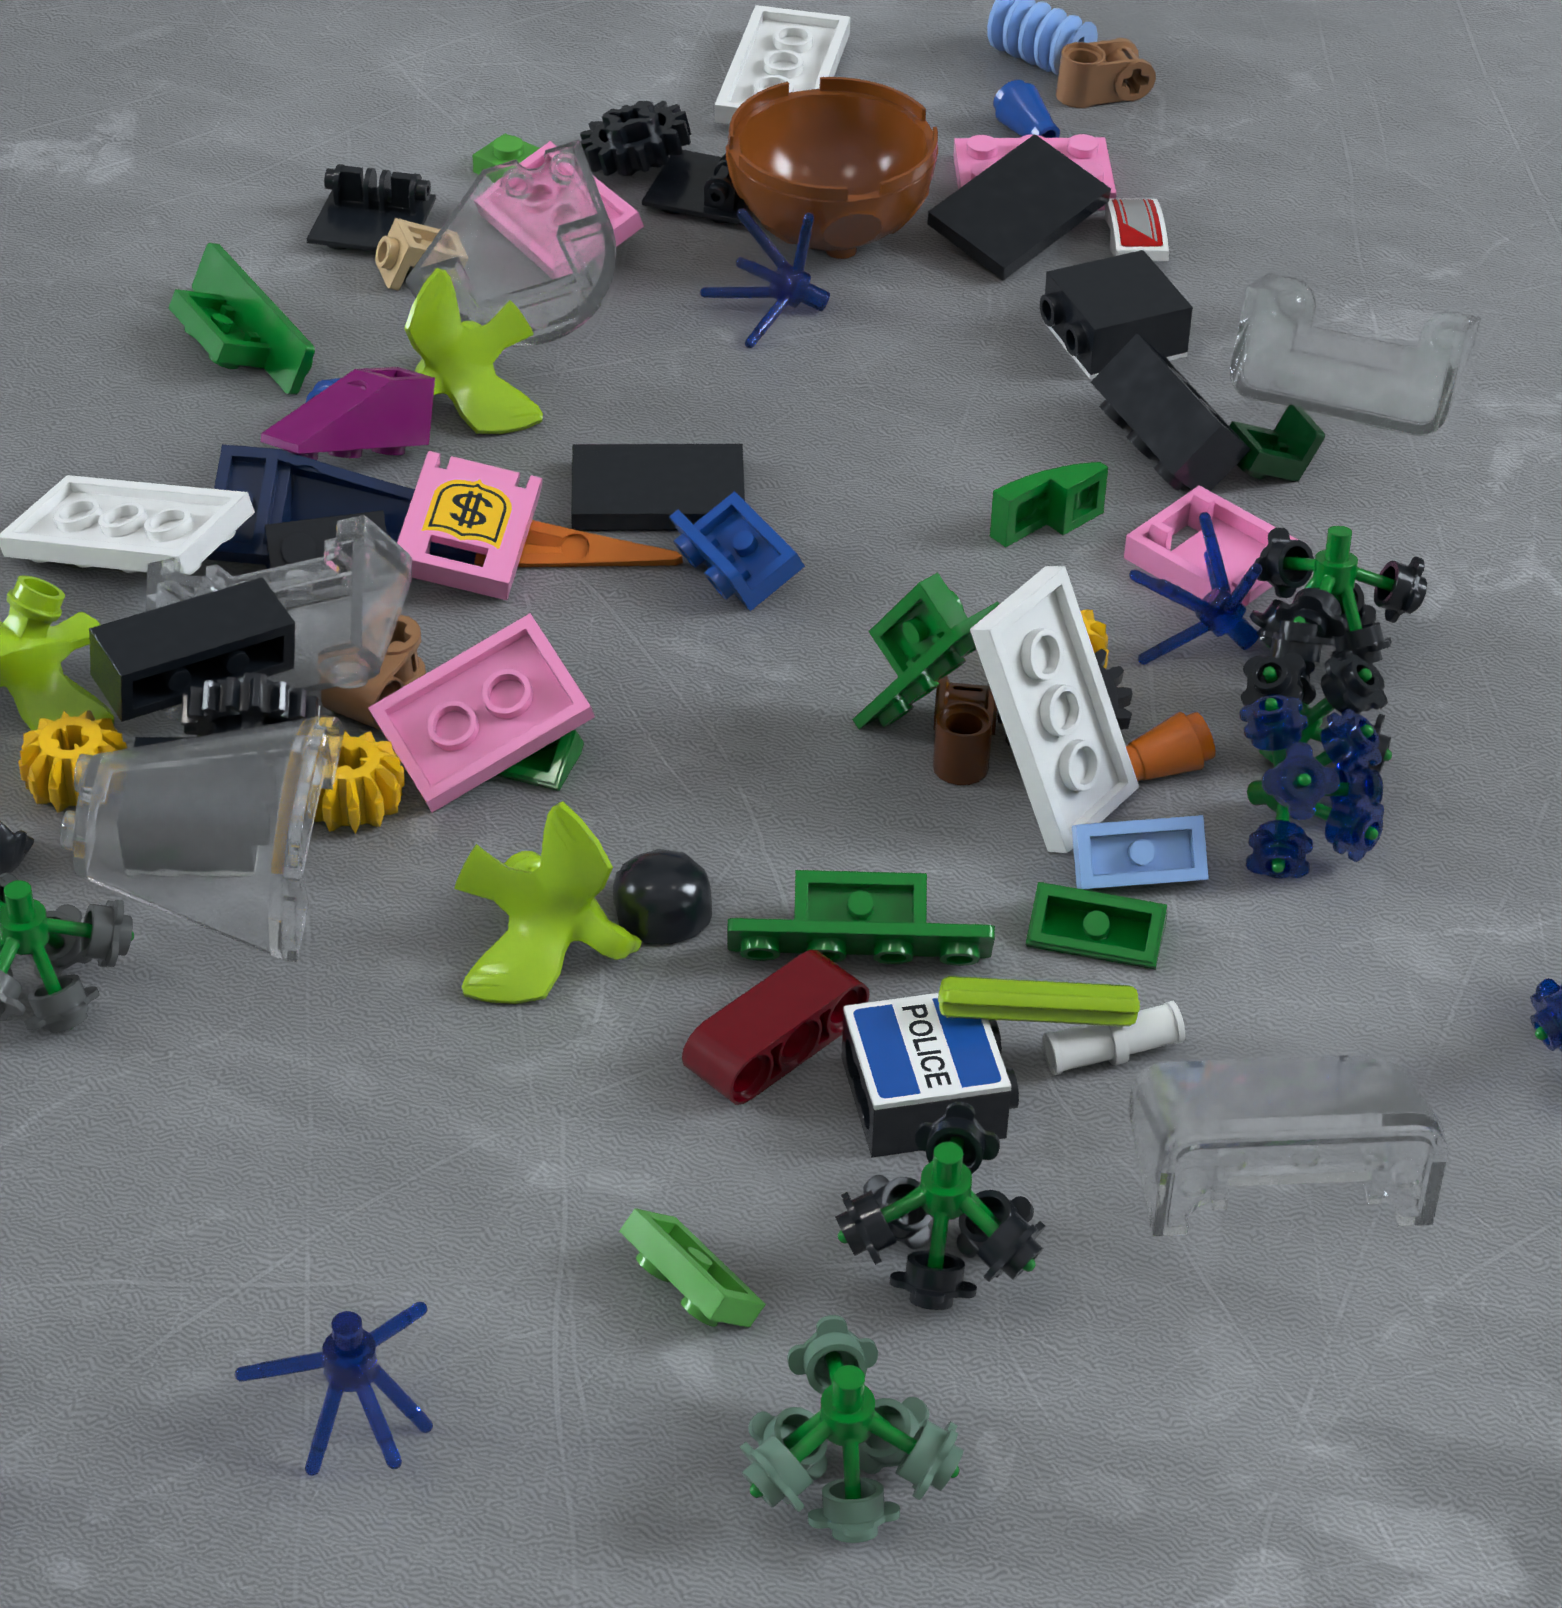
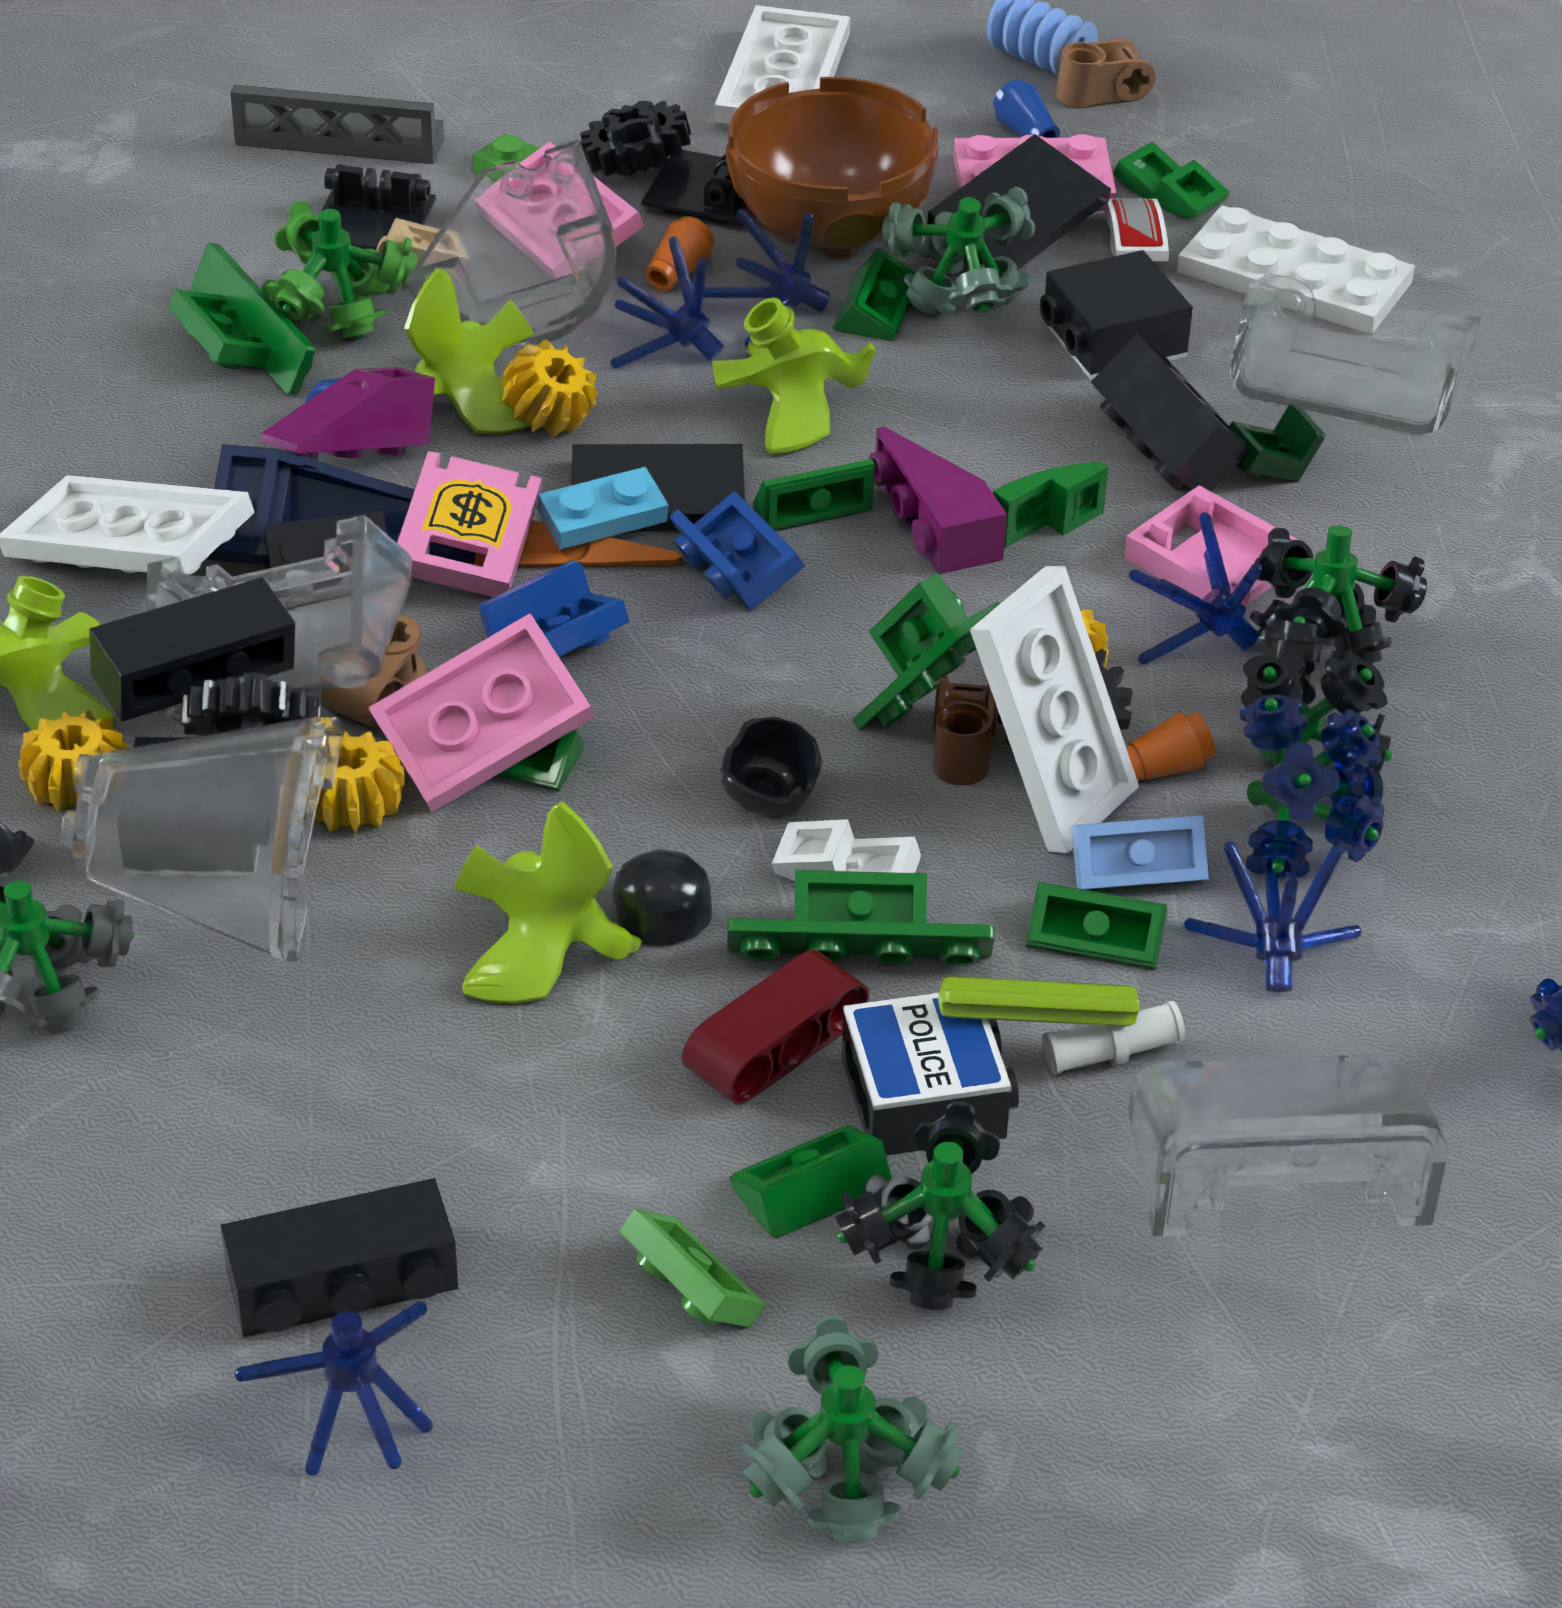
(336, 124): none -> dark grey fence
(339, 1257): none -> black brick
(357, 270): none -> bright green plant
(549, 388): none -> yellow gear
(561, 607): none -> blue bracket
(602, 507): none -> medium azure plate
(684, 326): none -> clear blue plant
(695, 242): none -> orange cone
(771, 766): none -> black hair
(794, 370): none -> lime animal
(810, 1178): none -> green slope
(816, 495): none -> green slope
(832, 847): none -> white slope
(876, 298): none -> green slope
(944, 506): none -> magenta slope
(952, 240): none -> sand green plant
(1178, 189): none -> green slope
(1278, 935): none -> clear blue plant
(1347, 281): none -> white plate

